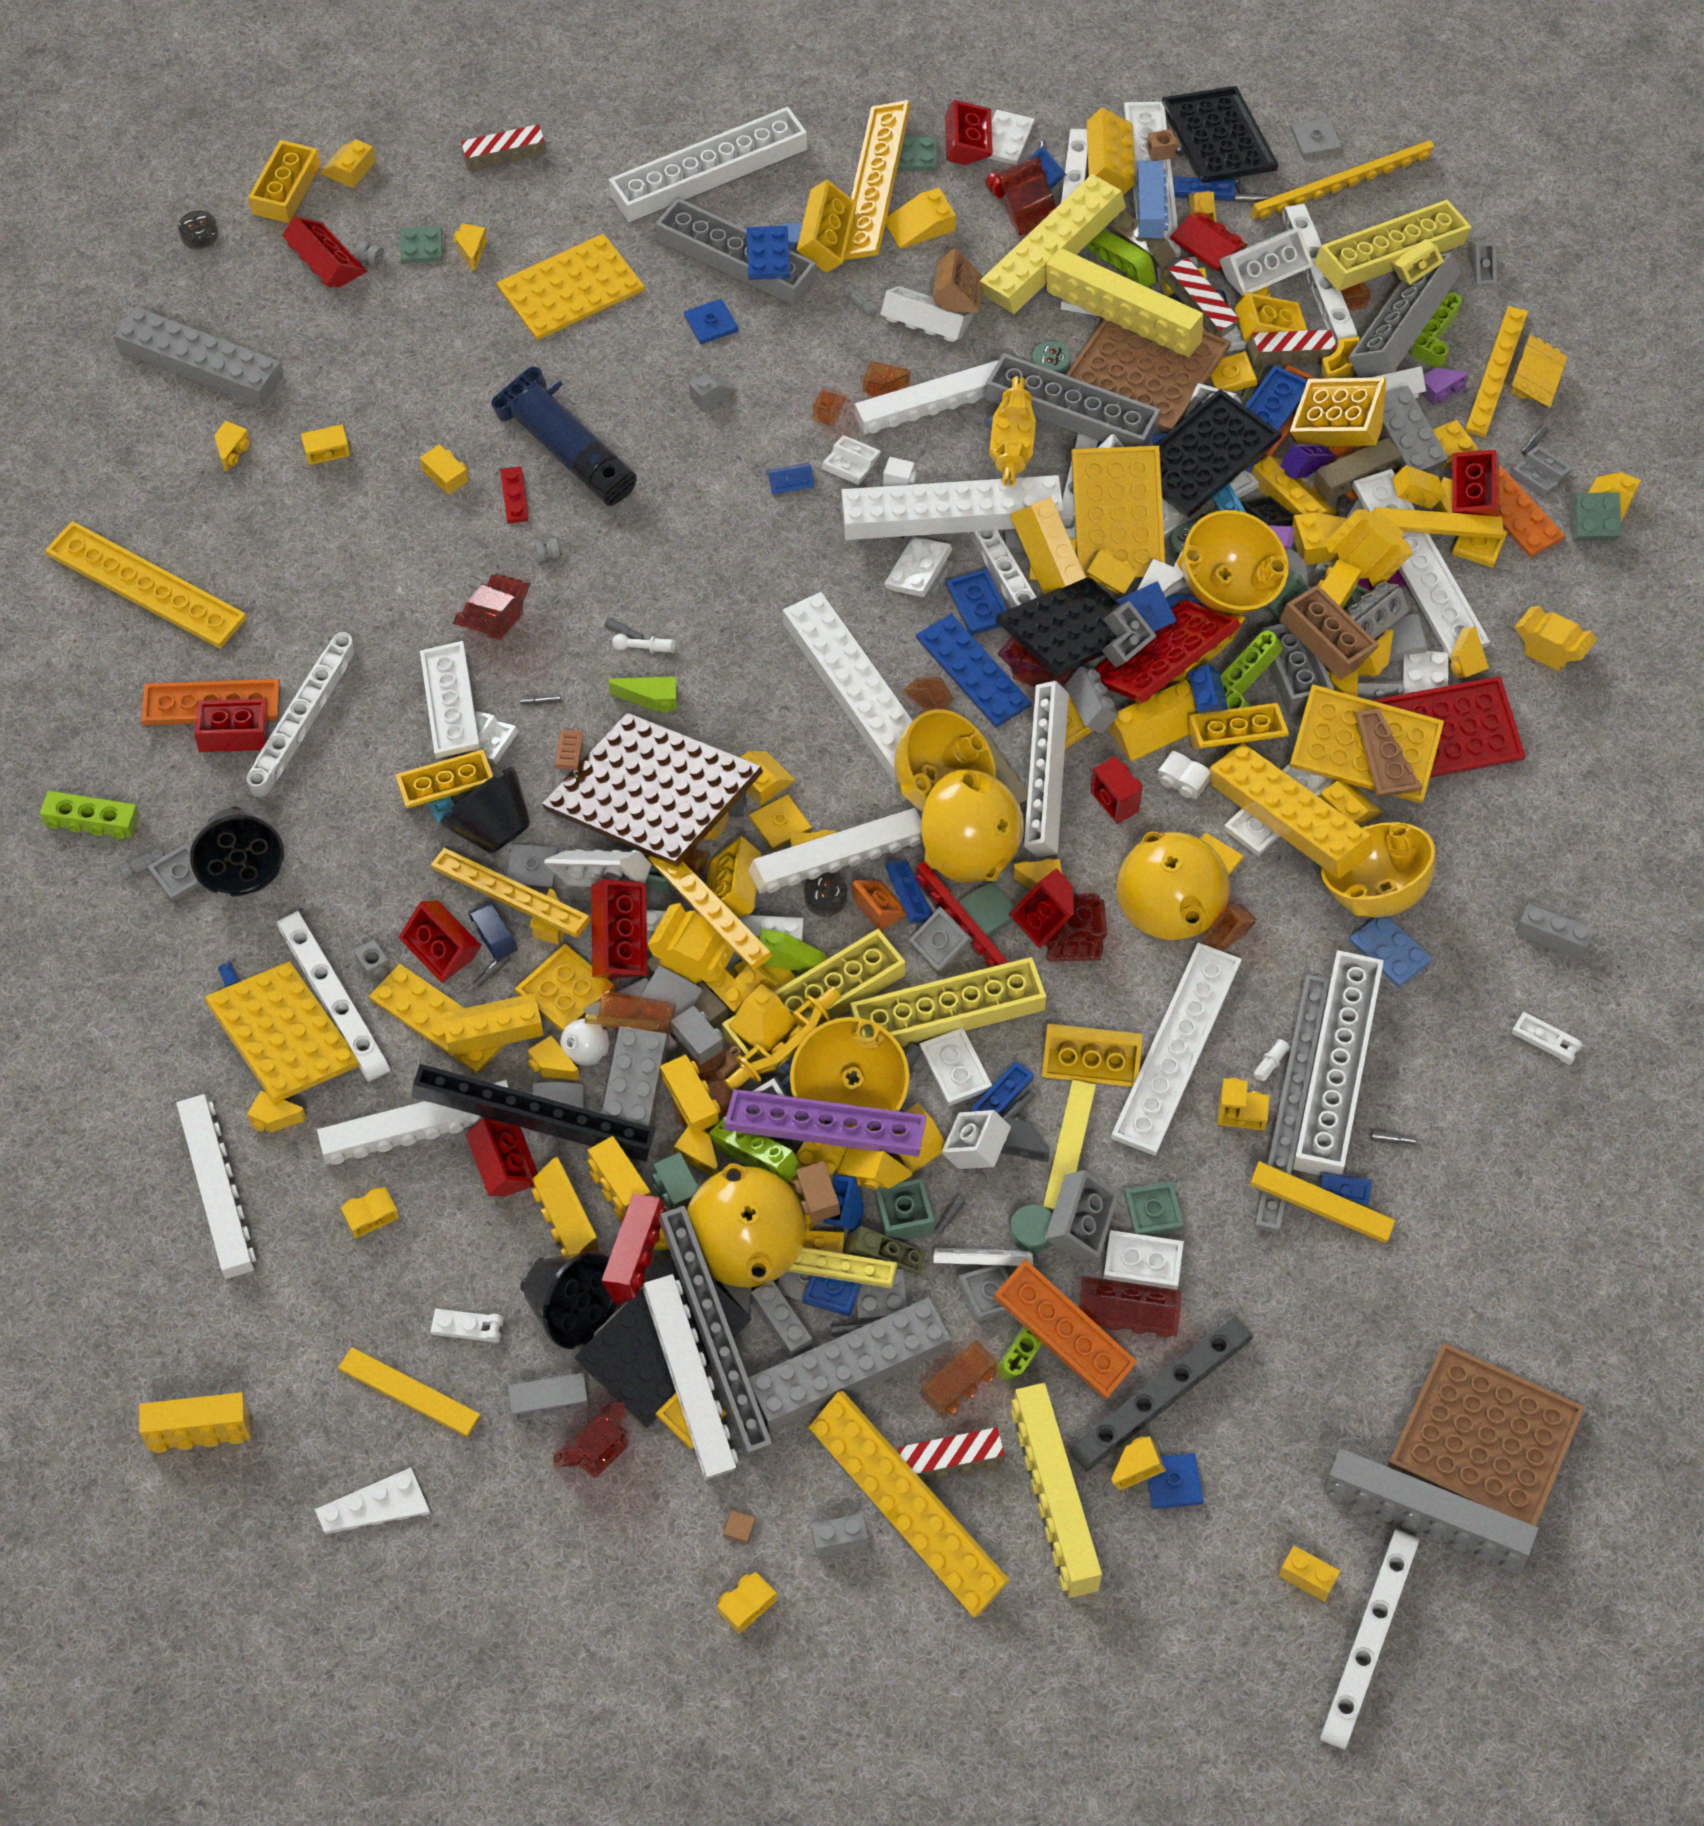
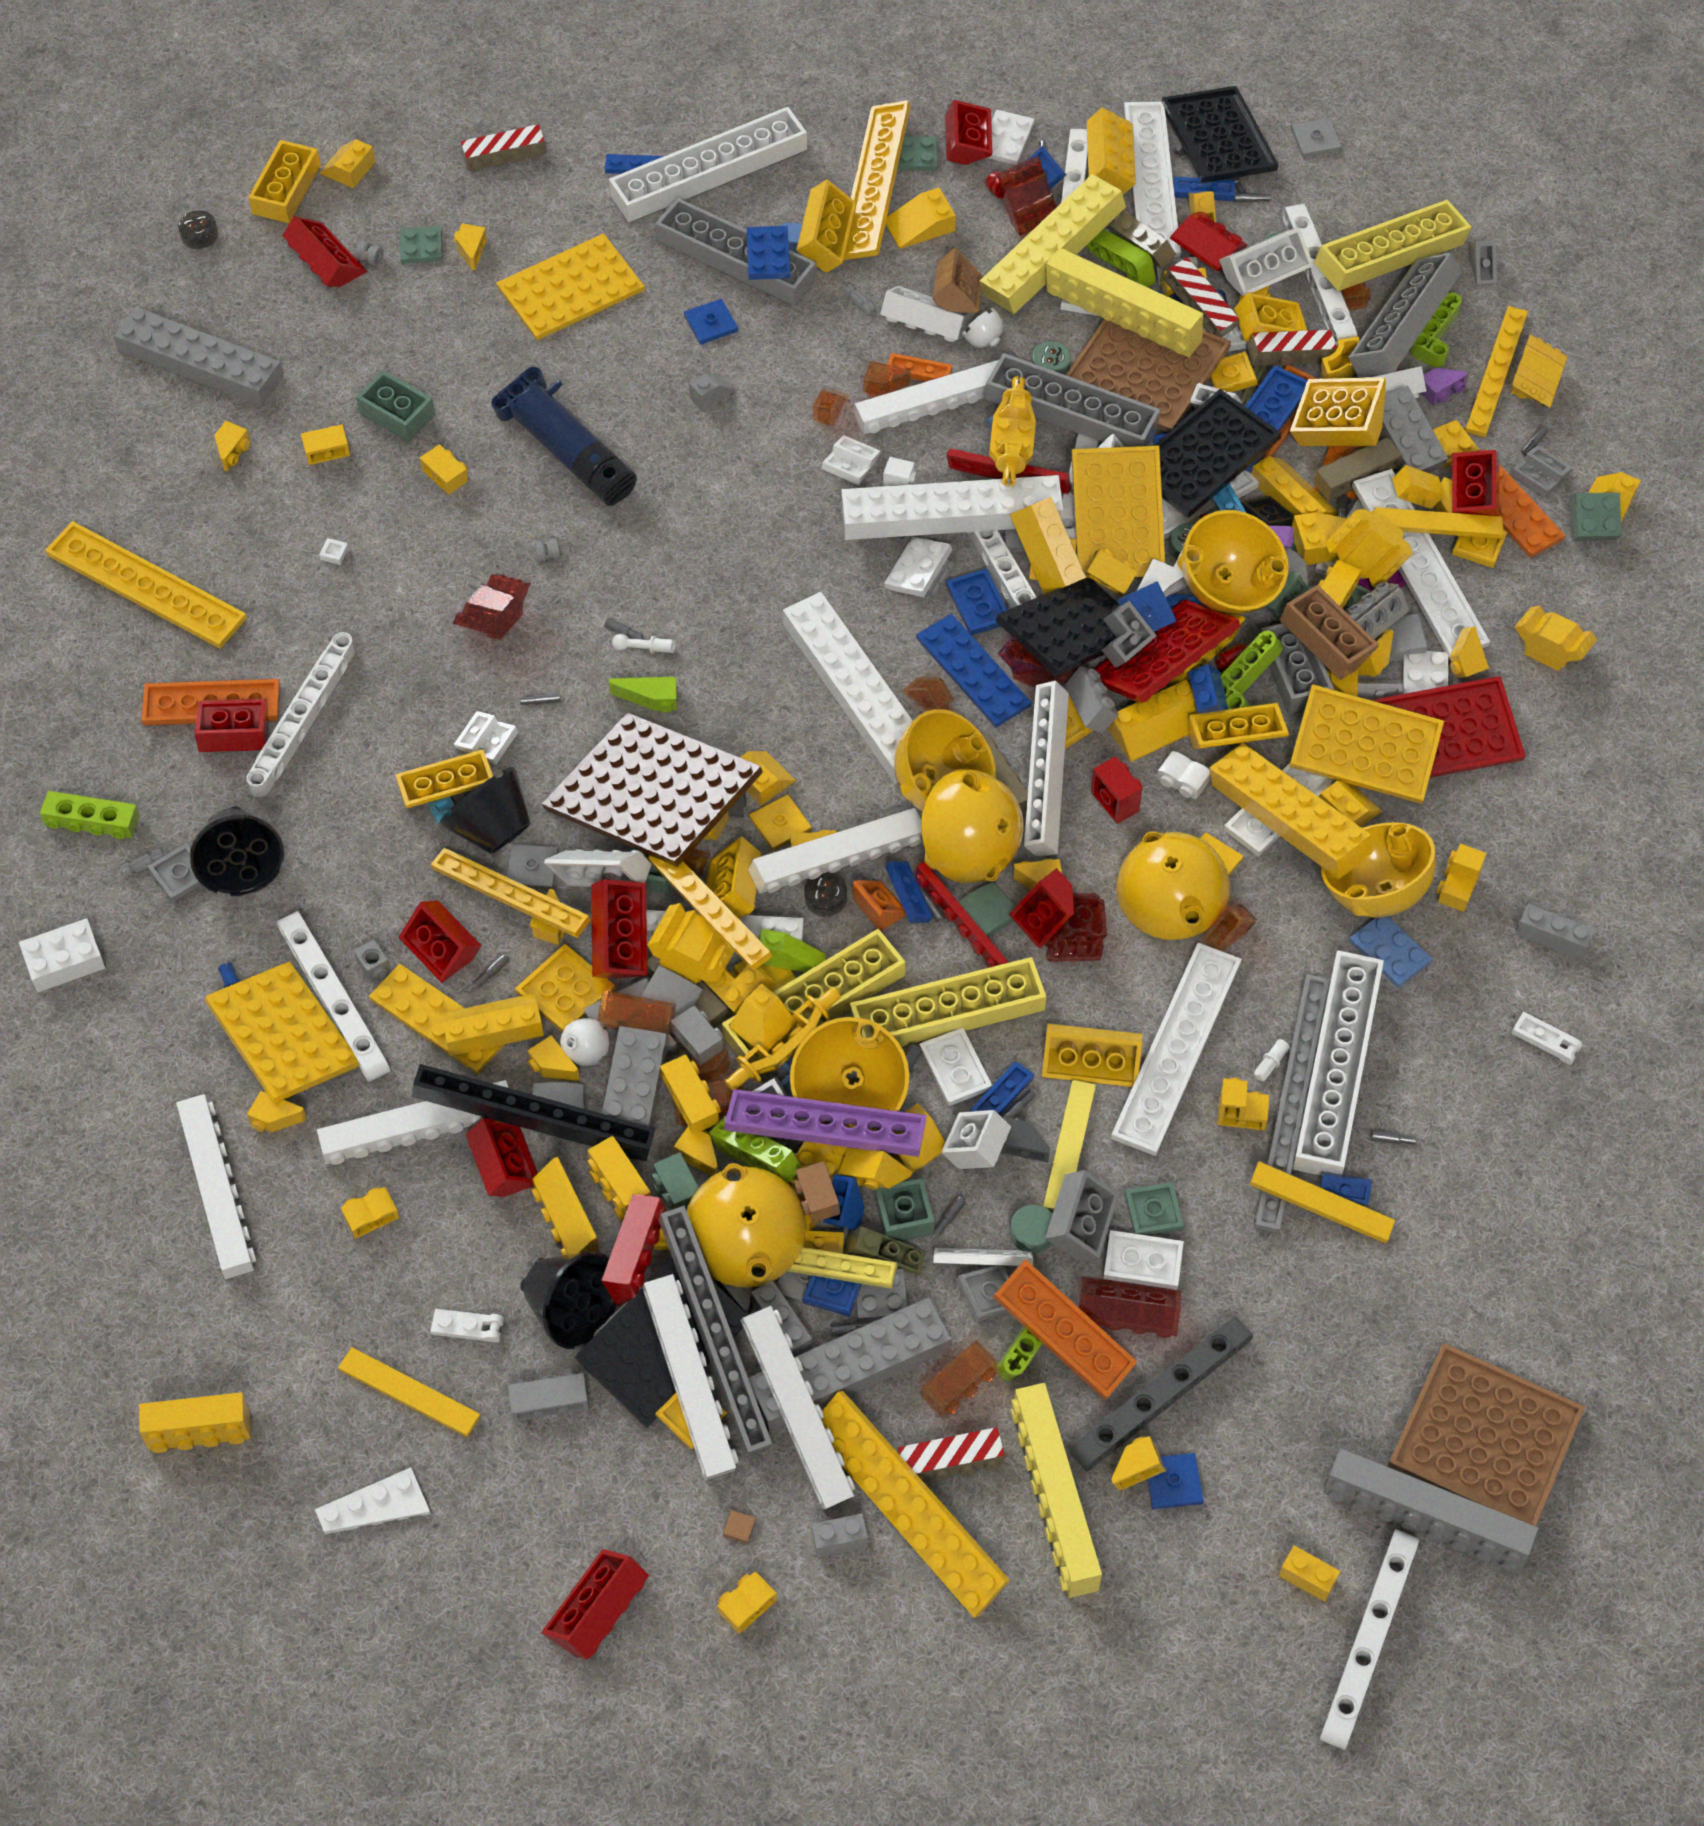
(62, 955): none -> white brick
(333, 551): none -> white plate
(395, 405): none -> sand green brick
(450, 699): white plate -> none
(493, 931): dark blue beam -> none
(514, 495): red plate -> none
(570, 749): nougat slope -> none
(596, 1603): none -> red slope
(597, 1442): clear red slope -> none
(619, 1021): clear yellow bar -> none
(622, 163): none -> blue plate
(731, 1063): medium nougat arm -> none
(790, 478): blue panel -> none
(797, 1407): none -> white brick
(920, 368): none -> orange plate
(940, 939): light grey plate -> none
(985, 330): none -> white cylinder
(985, 466): none -> red plate
(1152, 199): medium blue brick -> none
(1162, 145): medium nougat brick -> none
(1195, 403): flat silver piece -> none
(1228, 656): none -> red brick
(1306, 459): dark purple slope -> none
(1336, 182): yellow plate -> none
(1384, 756): medium nougat wing -> none
(1417, 261): light yellow brick -> none
(1462, 875): none -> yellow brick

